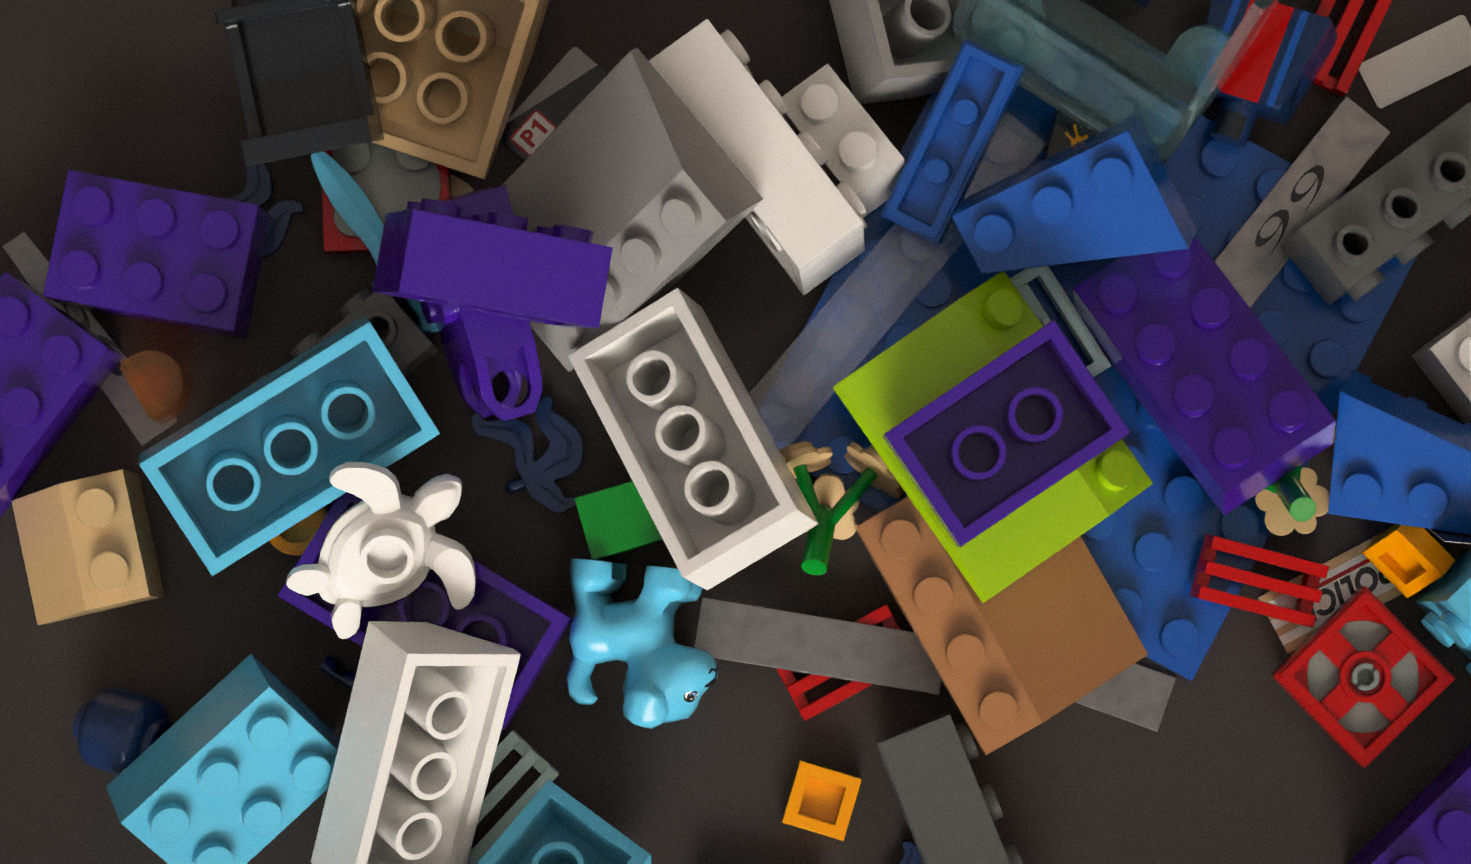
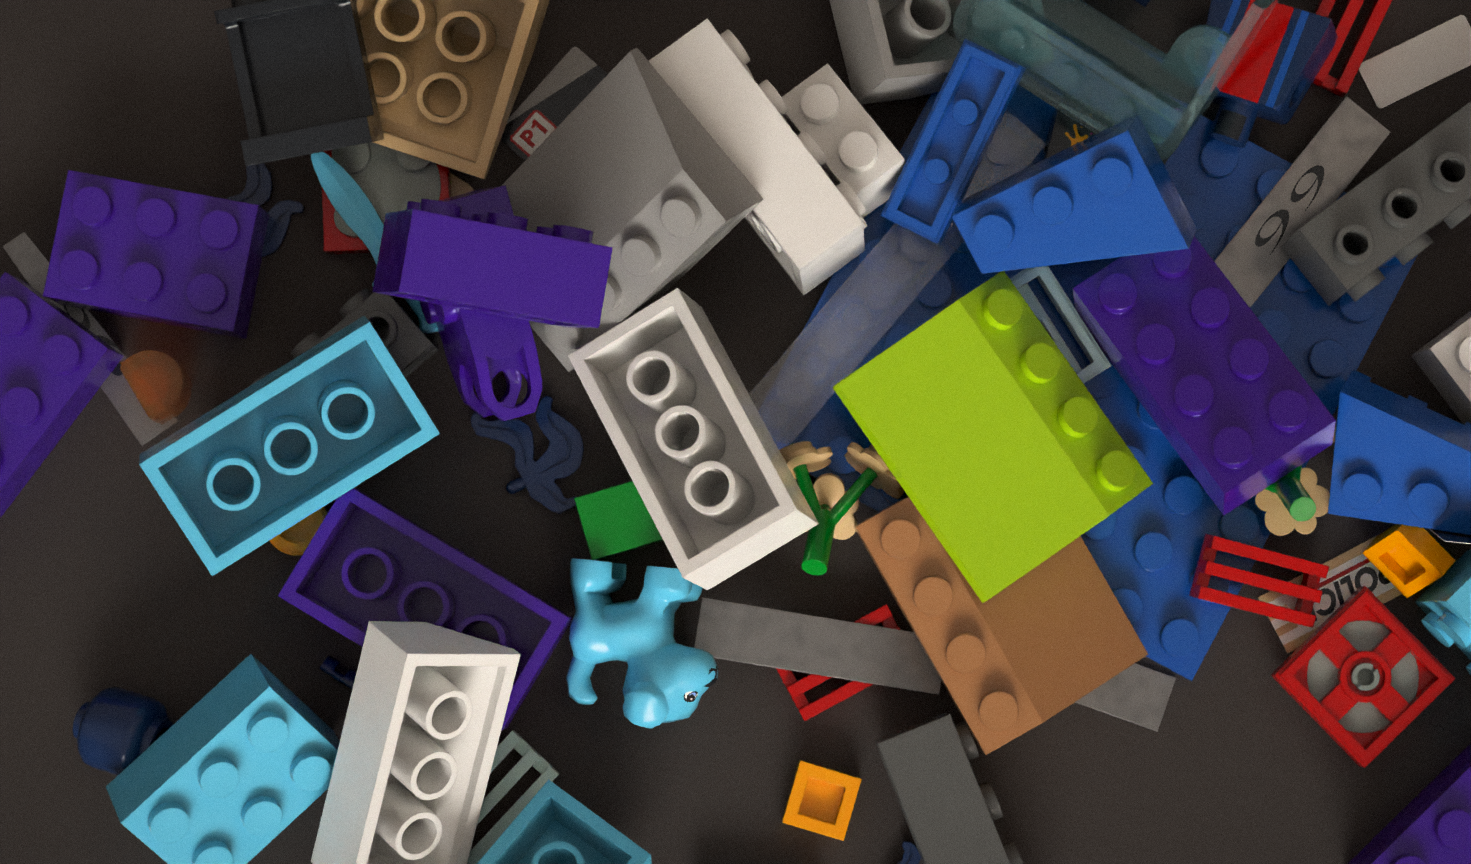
(87, 546): tan slope -> none
(385, 546): white animal -> none
(1006, 434): dark purple brick -> none

